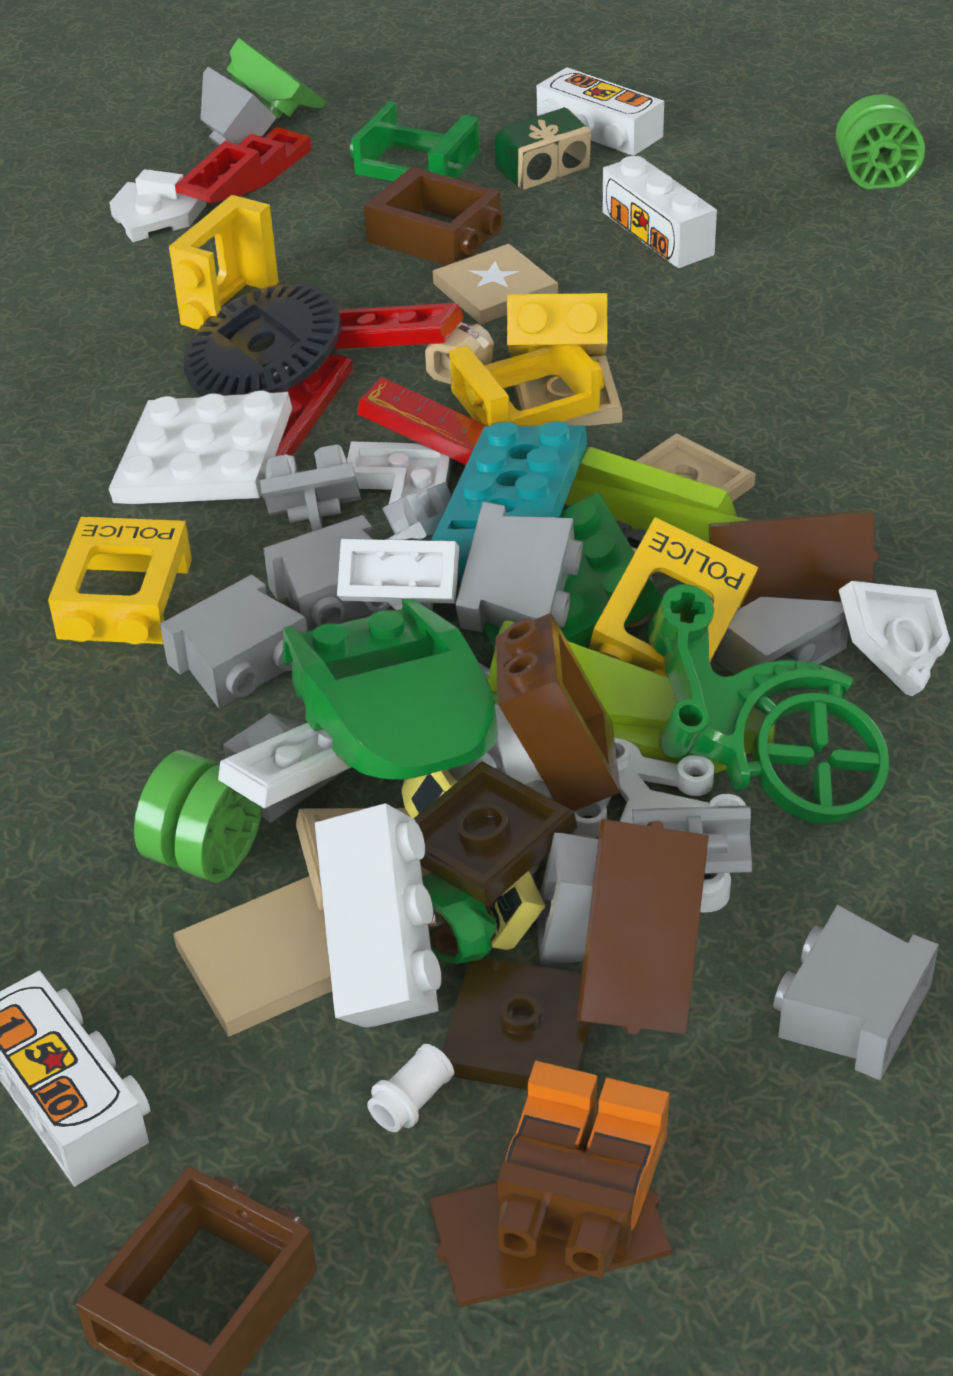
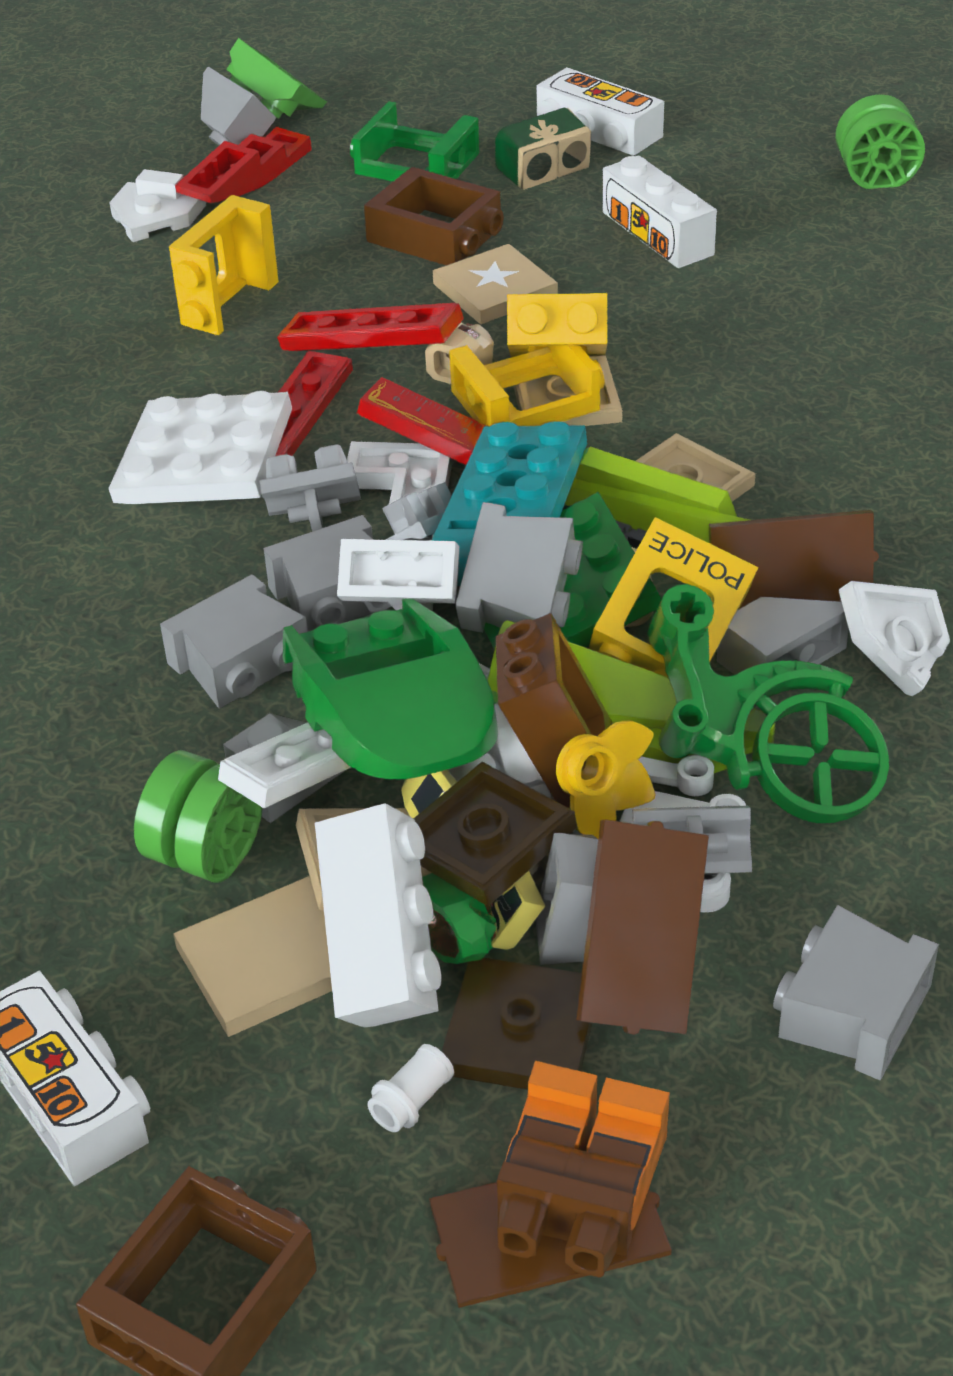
(119, 545): yellow window -> none
(296, 315): black piece -> none
(611, 776): none -> yellow plate

